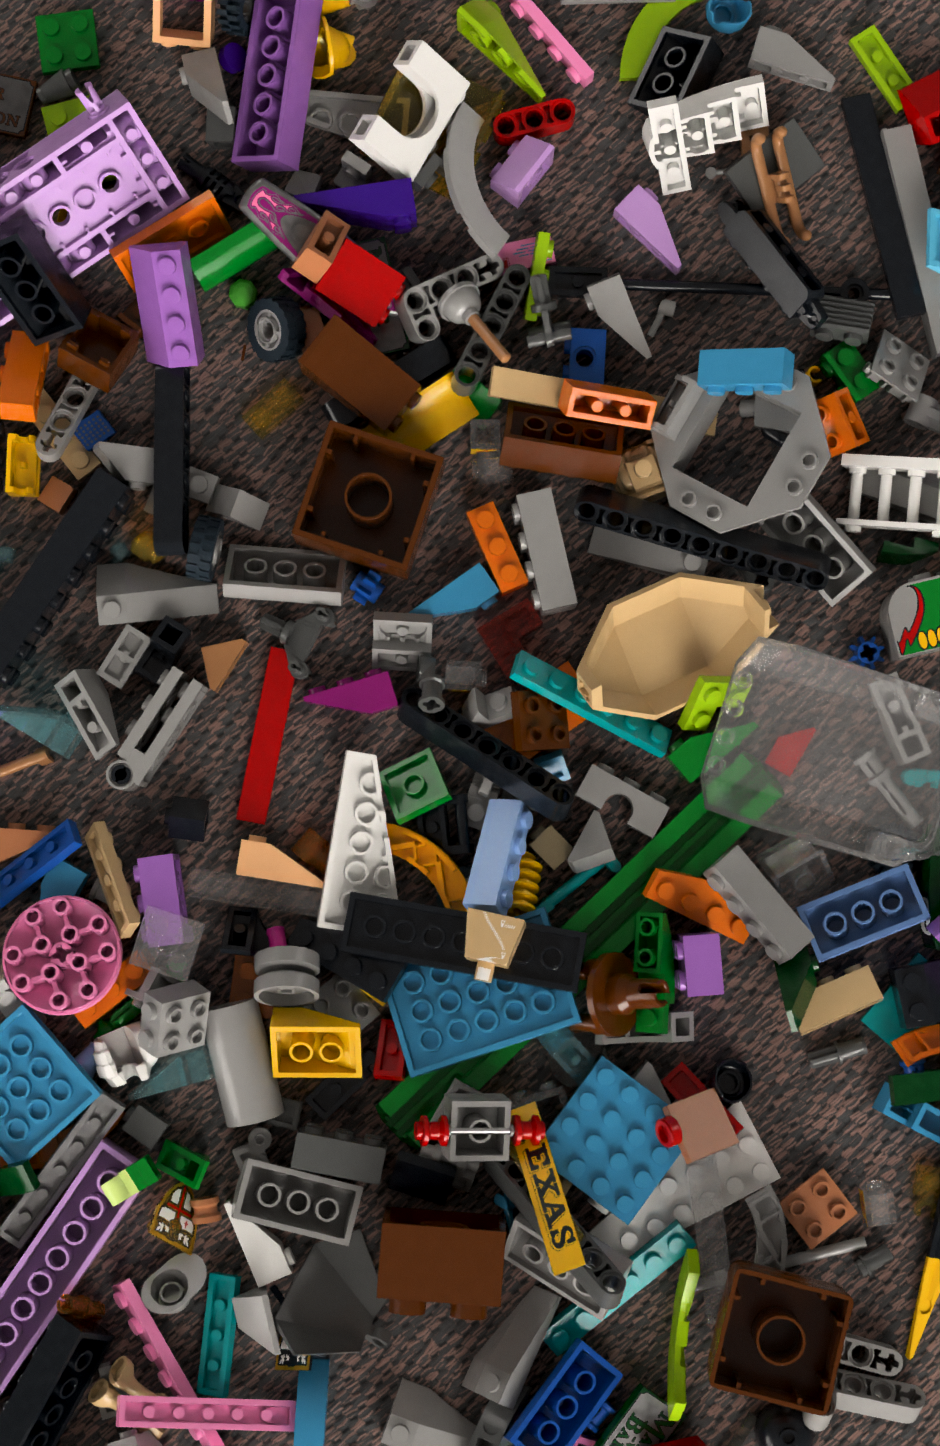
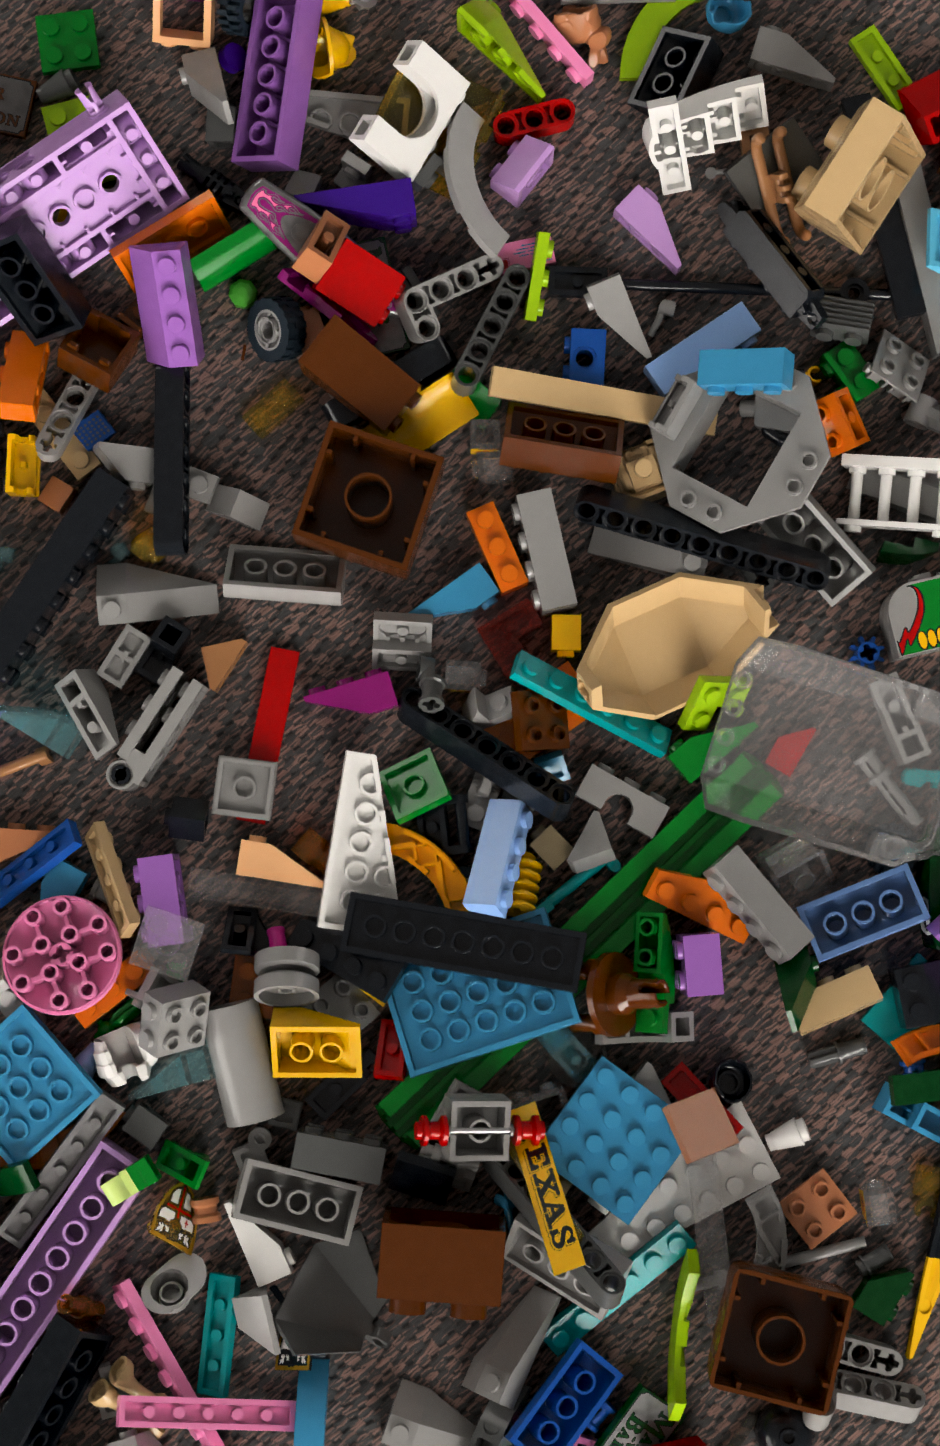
(205, 548): black wheel -> none
(244, 788): none -> light grey plate
(299, 637): dark grey axle -> none
(367, 587): blue gear -> none
(462, 306): light grey piece -> none
(491, 941): tan torso -> none
(548, 332): dark grey axle -> none
(565, 635): none -> yellow brick
(583, 26): none -> nougat animal
(607, 404): orange brick -> none
(668, 1131): red tile -> none
(729, 331): none -> light blue brick
(788, 1135): none -> white cone
(861, 176): none -> tan slope
(881, 1292): none -> dark green slope

